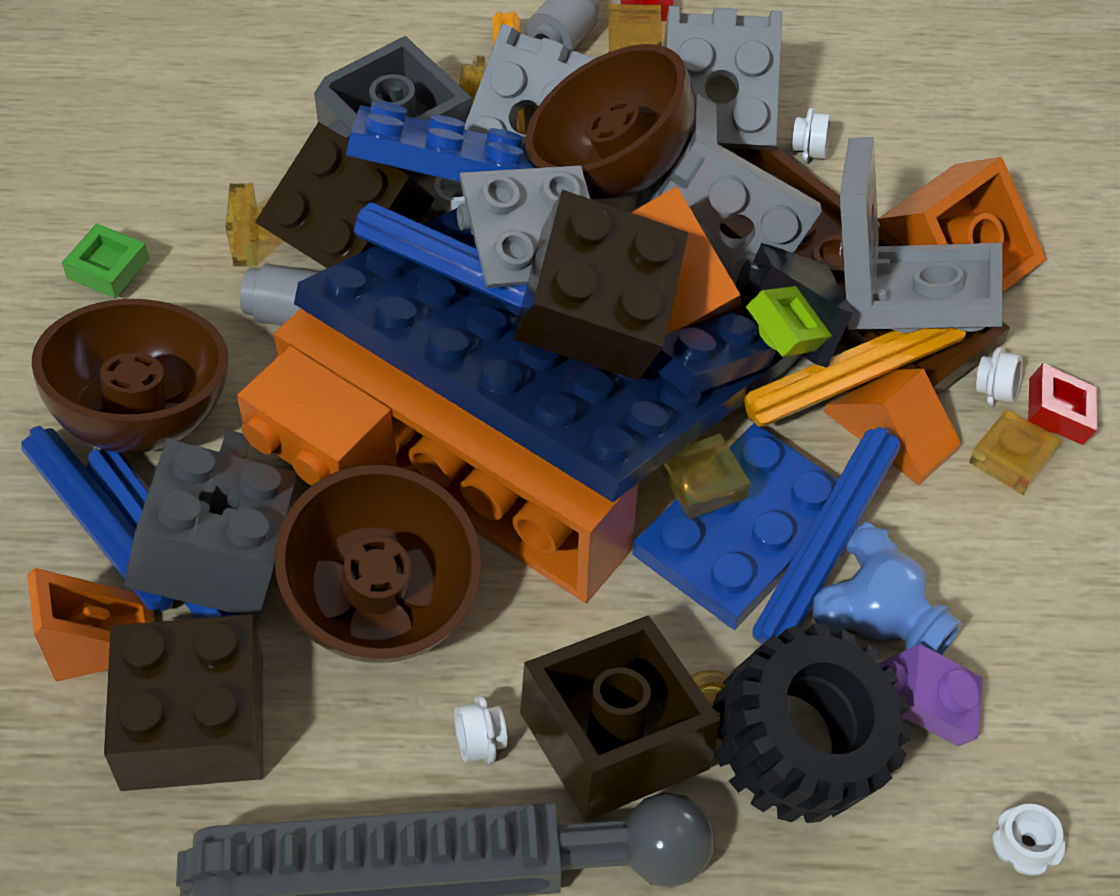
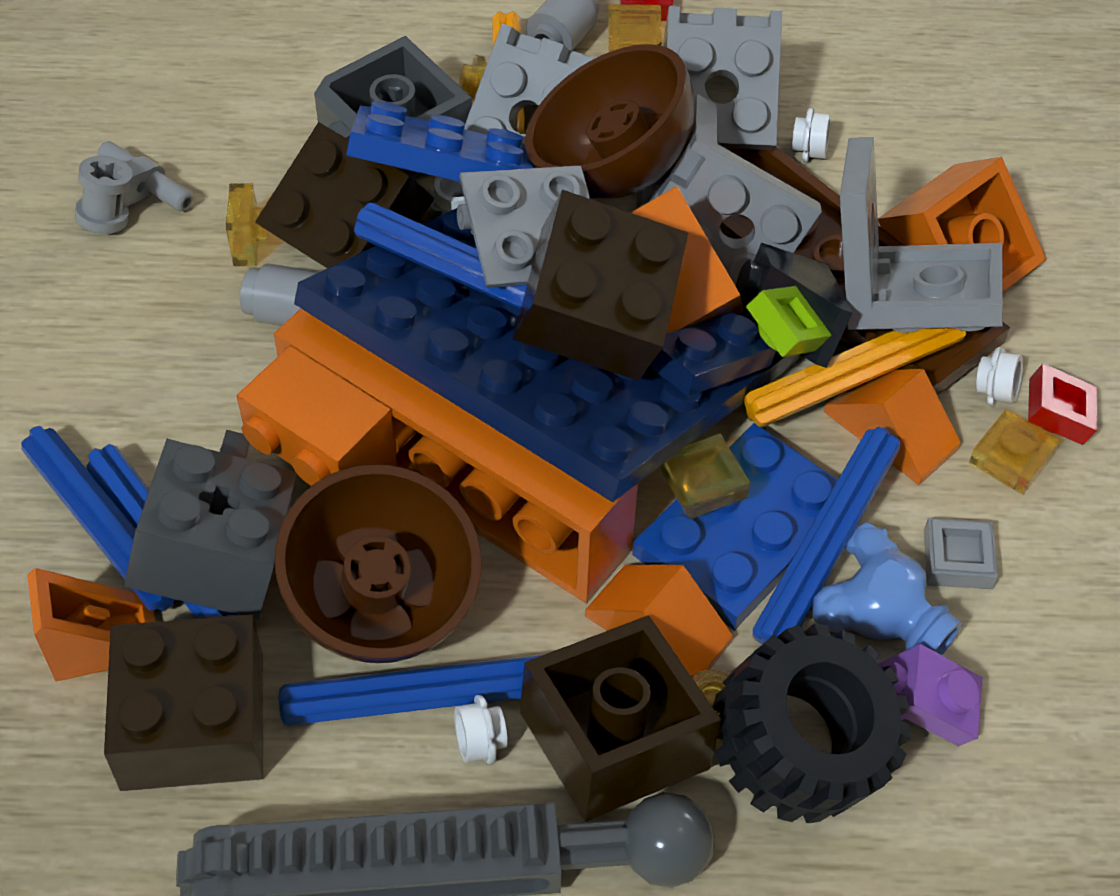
(105, 260): bright green plate -> none
(120, 180): none -> light grey piece
(130, 373): reddish brown piece -> none
(401, 691): none -> blue axle
(674, 606): none -> orange slope
(960, 553): none -> light grey tile
(1036, 823): white plate -> none

